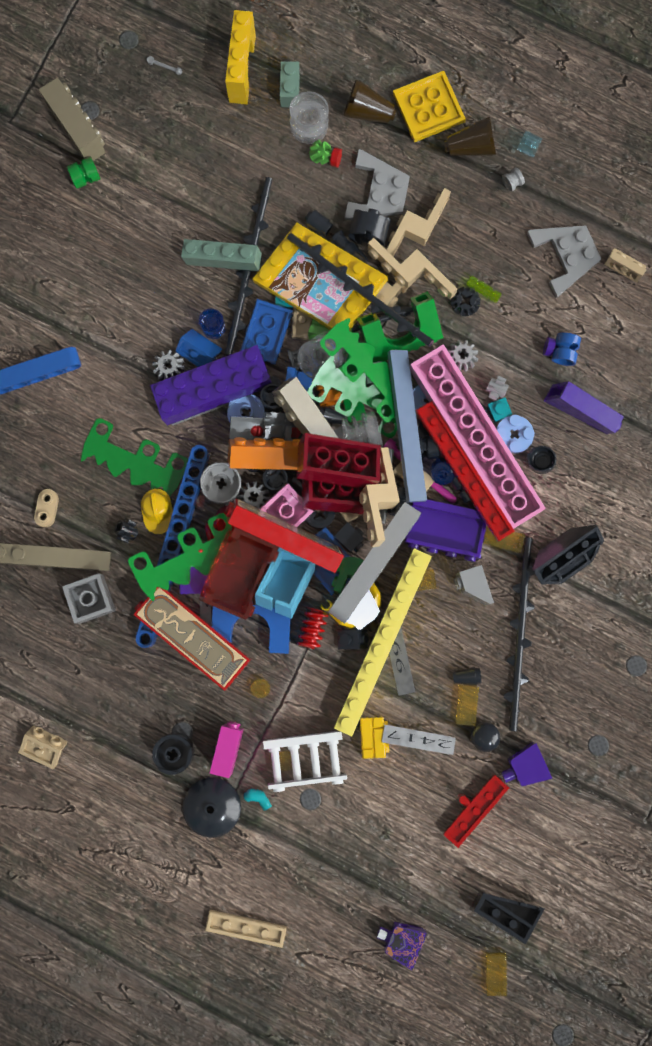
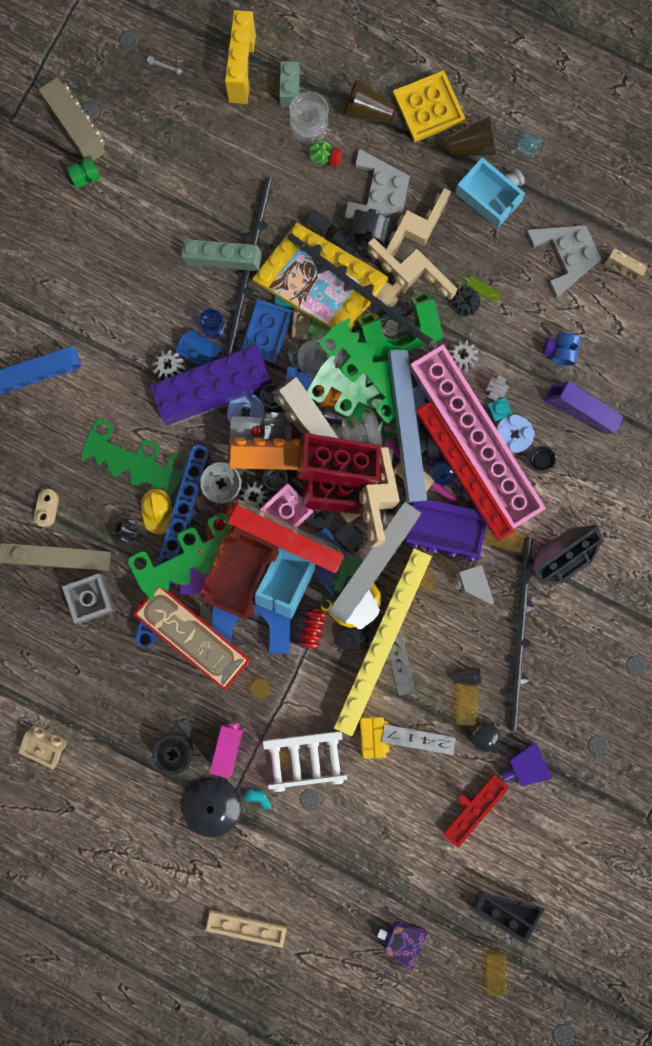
(489, 192): none -> medium azure piece

